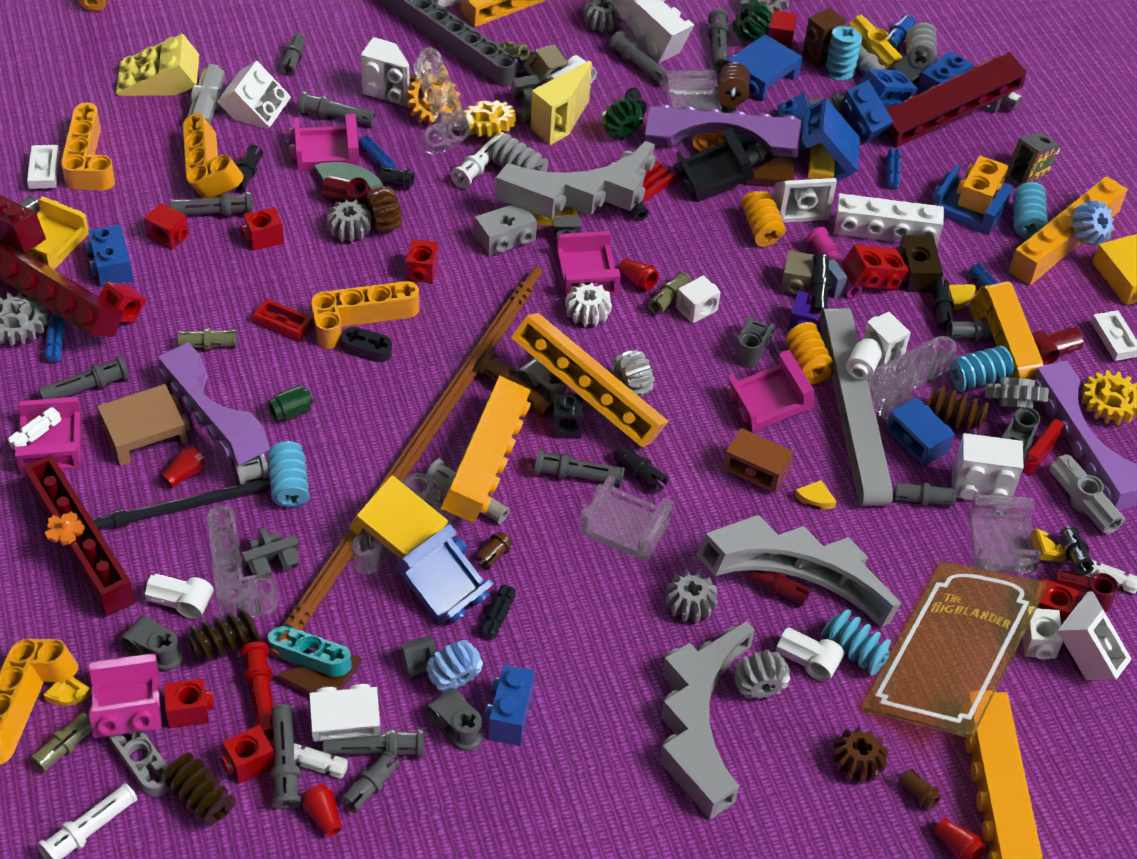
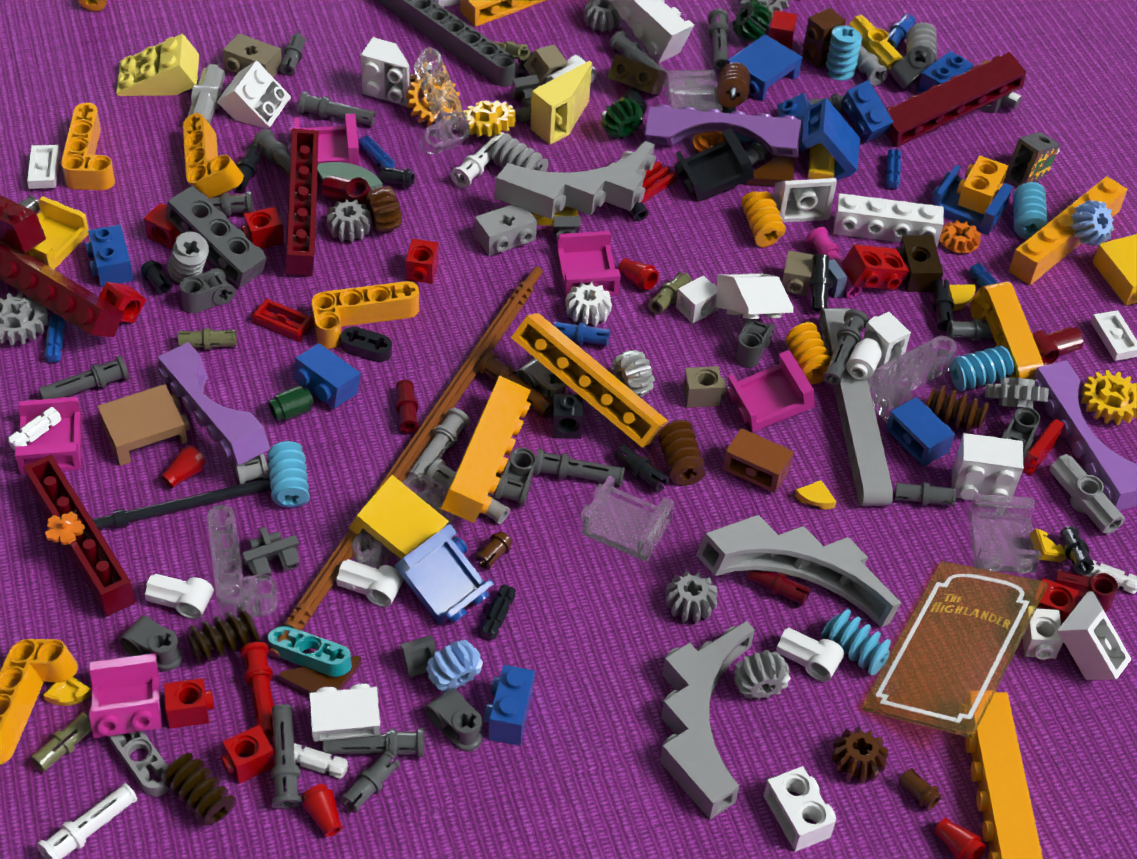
(153, 272): none -> black pin
(187, 256): none -> light grey piece
(194, 213): none -> dark grey brick
(204, 291): none -> dark grey piece
(246, 50): none -> dark tan brick
(274, 151): none -> dark grey pin
(302, 202): none -> dark red brick
(326, 375): none -> blue brick
(377, 584): none -> white piece
(406, 406): none -> dark red pin
(444, 437): none -> light grey pin
(517, 480): none -> dark grey piece
(584, 333): none -> blue pin
(637, 74): none -> dark brown brick
(681, 453): none -> reddish brown piece
(703, 386): none -> dark tan brick
(752, 295): none -> white slope
(792, 810): none -> white brick
(800, 311): dark purple bracket -> none
(847, 338): none -> dark grey pin
(890, 86): blue brick -> none
(959, 243): none -> orange gear

